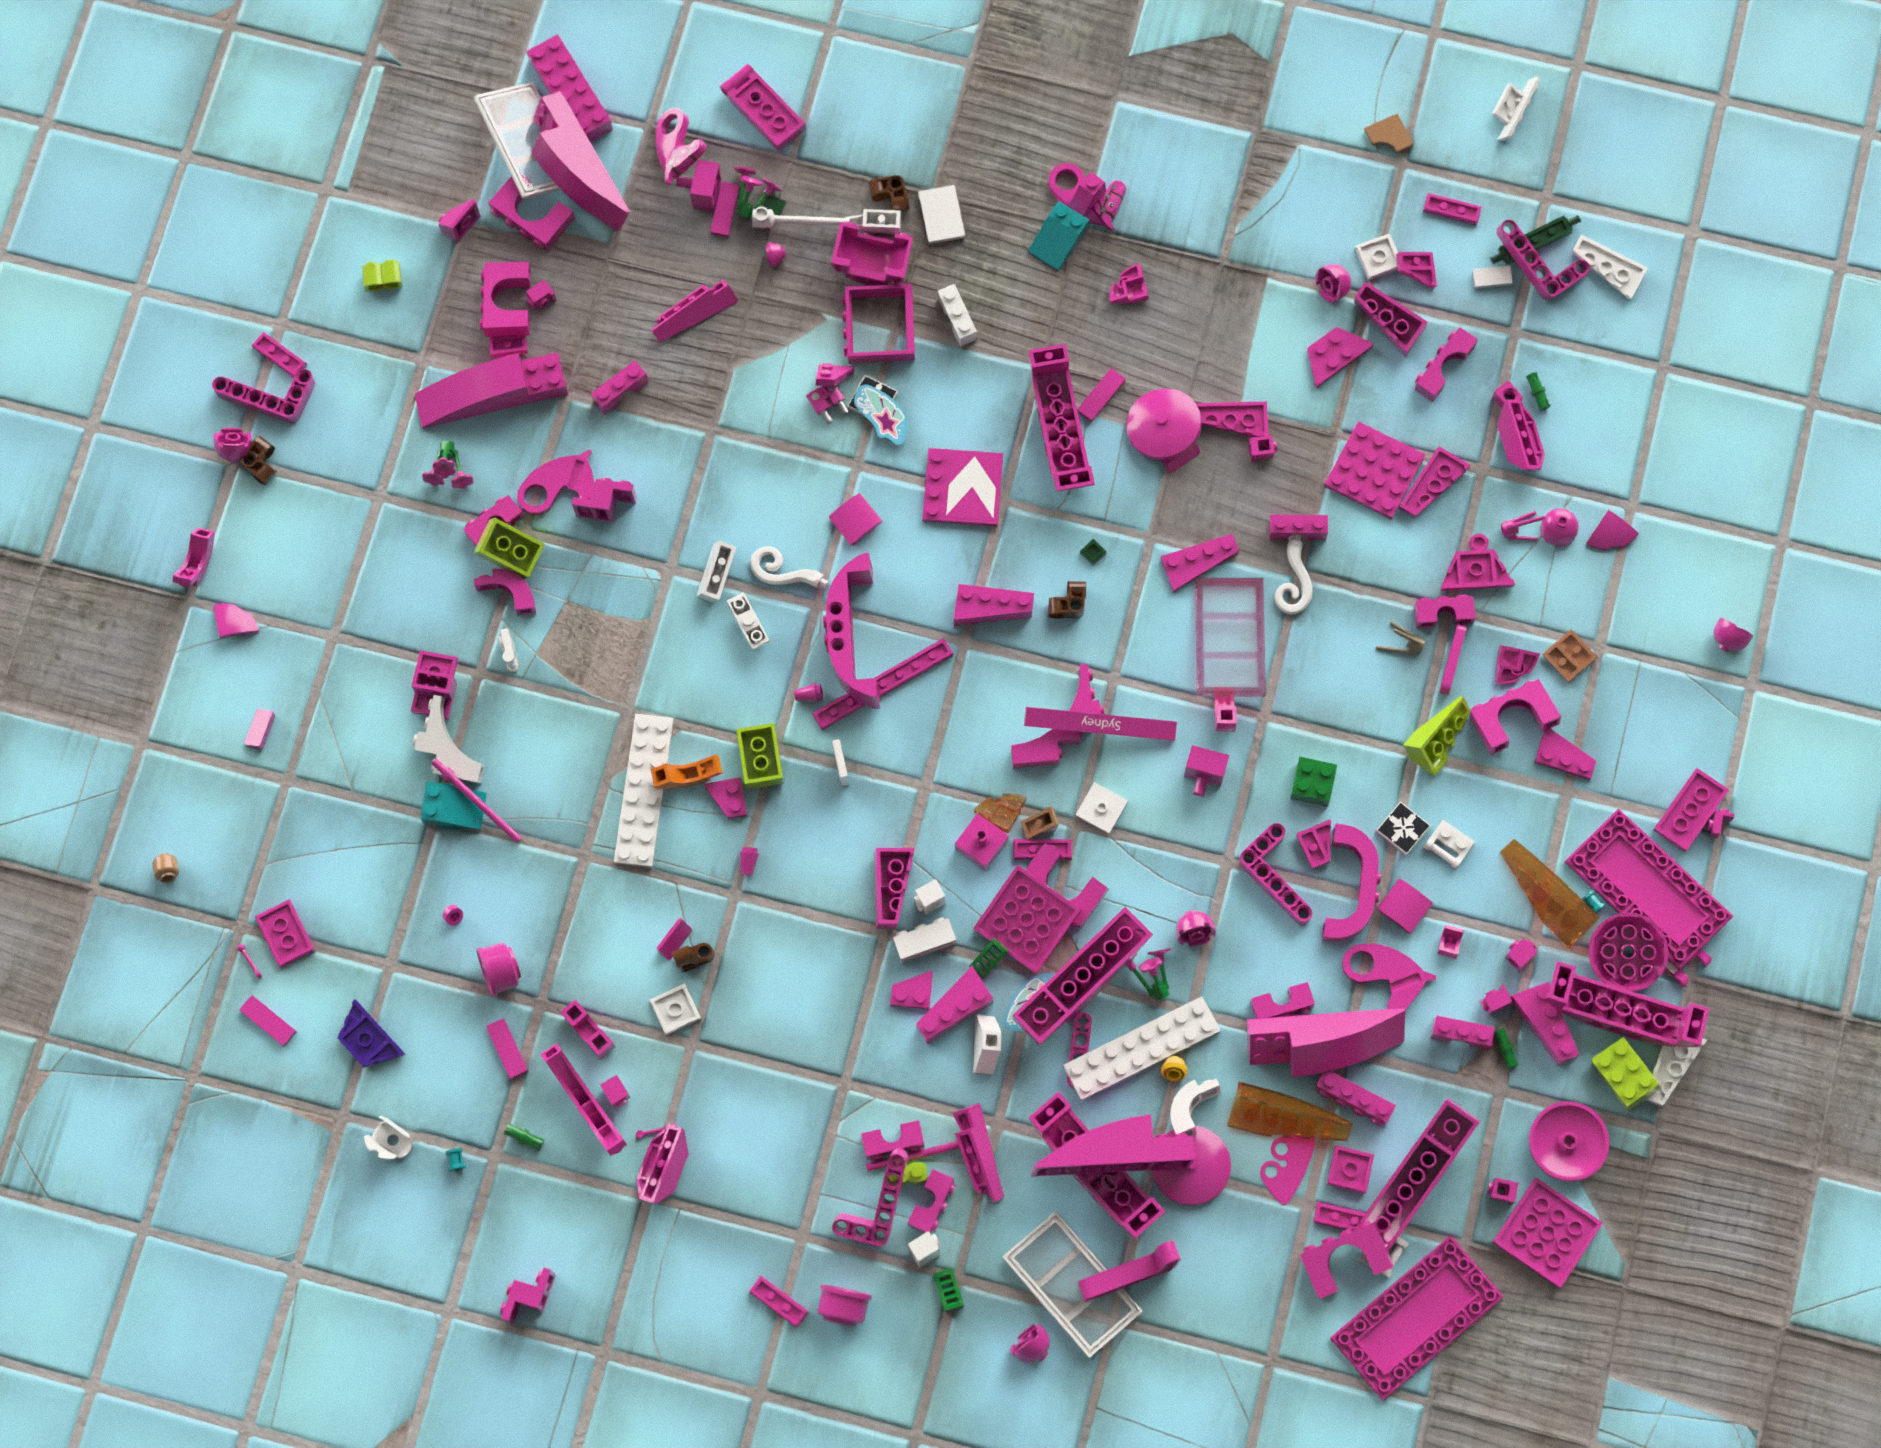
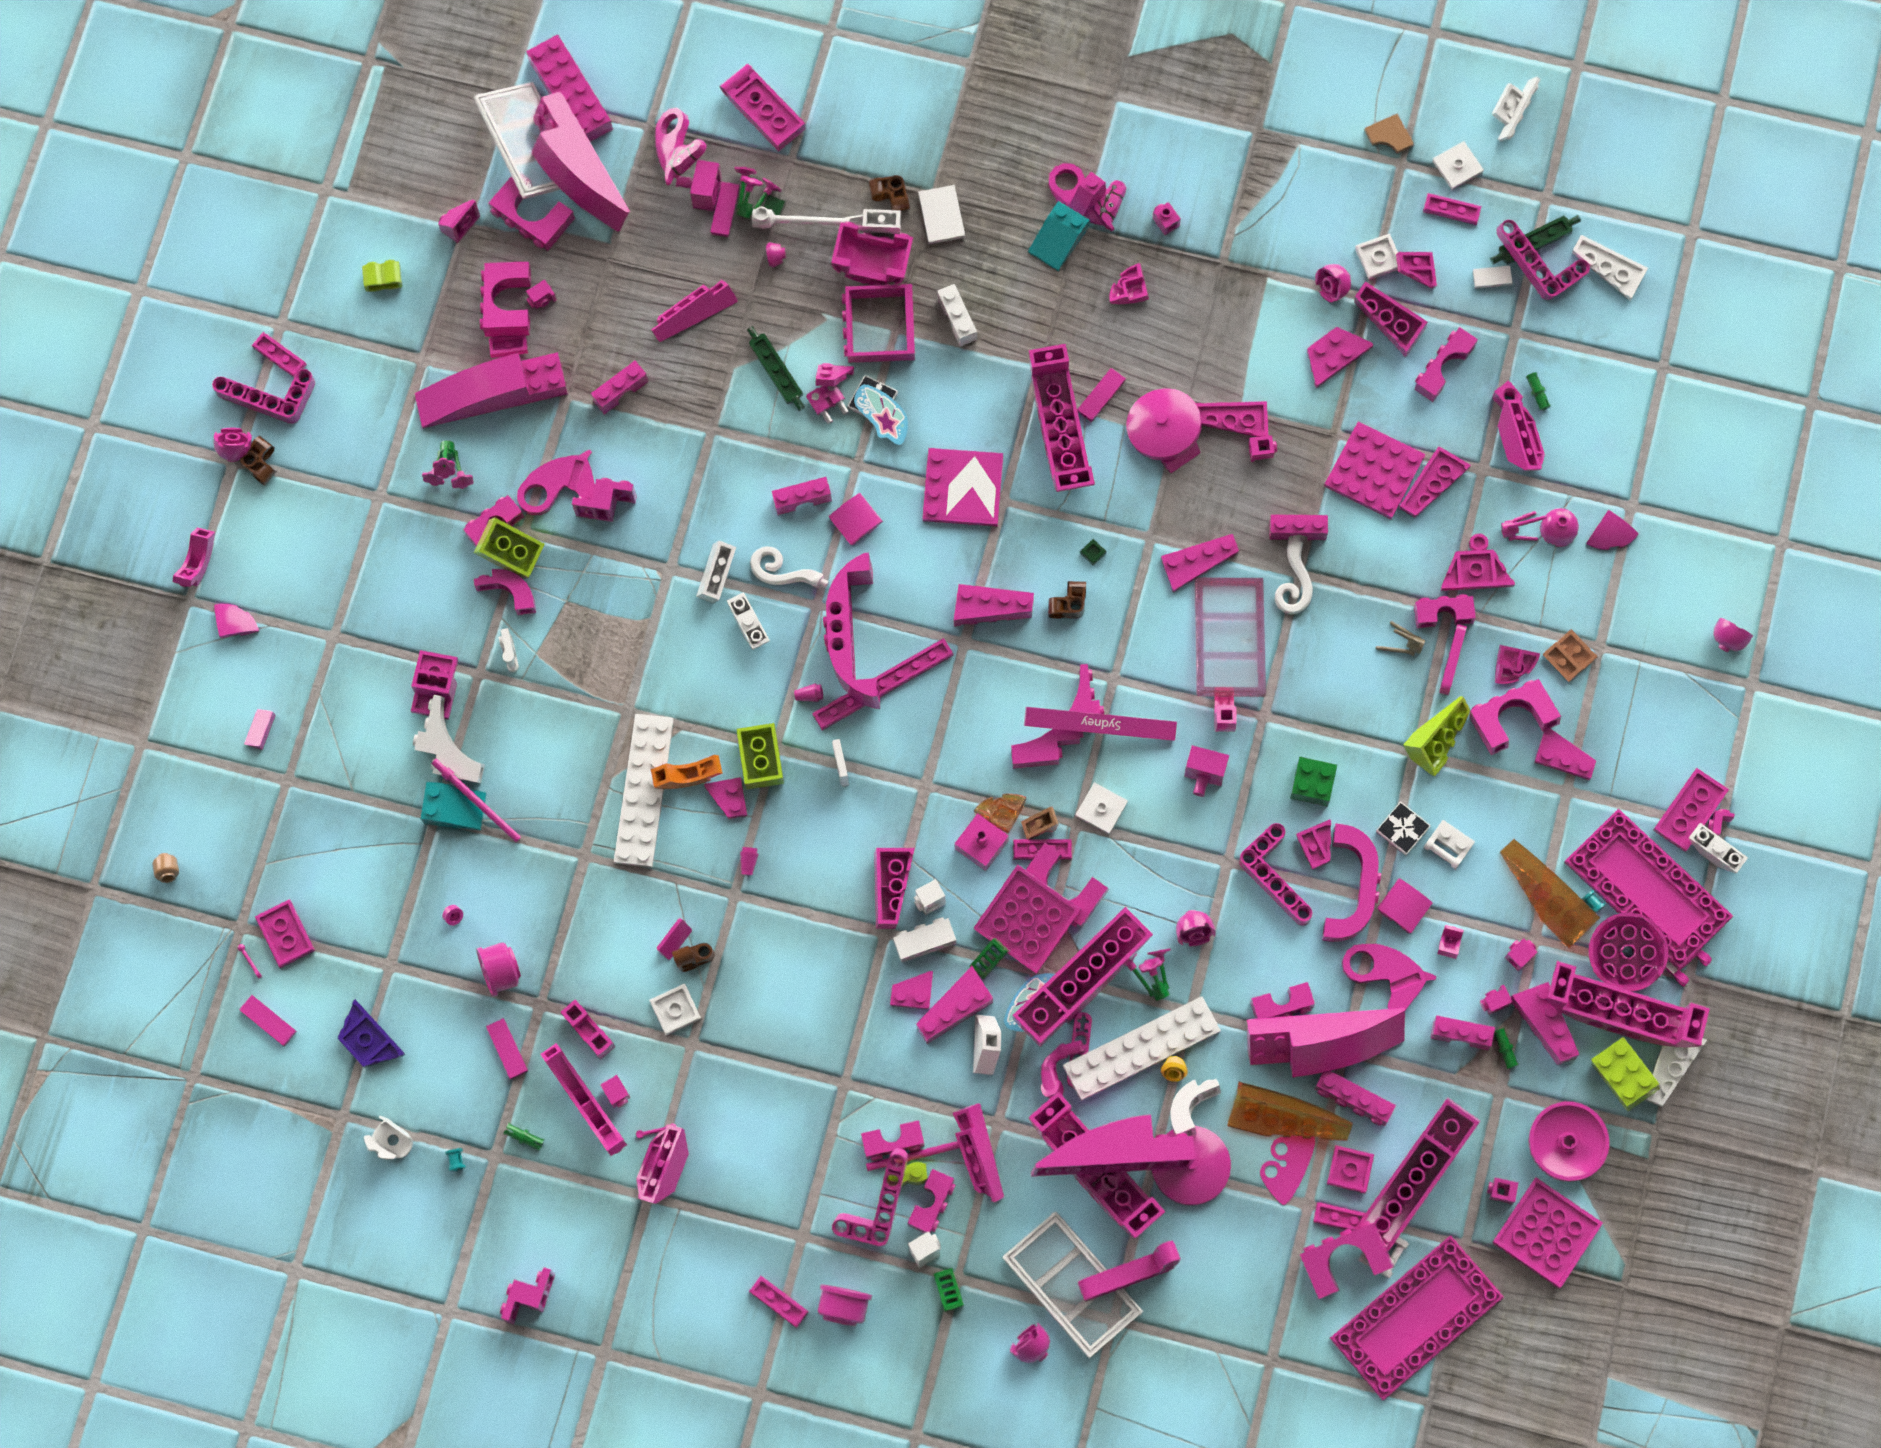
(775, 368): none -> dark green plate
(812, 491): none -> dark pink arch
(1049, 1076): none -> dark pink piece
(1166, 218): none -> dark pink brick
(1457, 165): none -> white plate
(1716, 849): none -> white slope

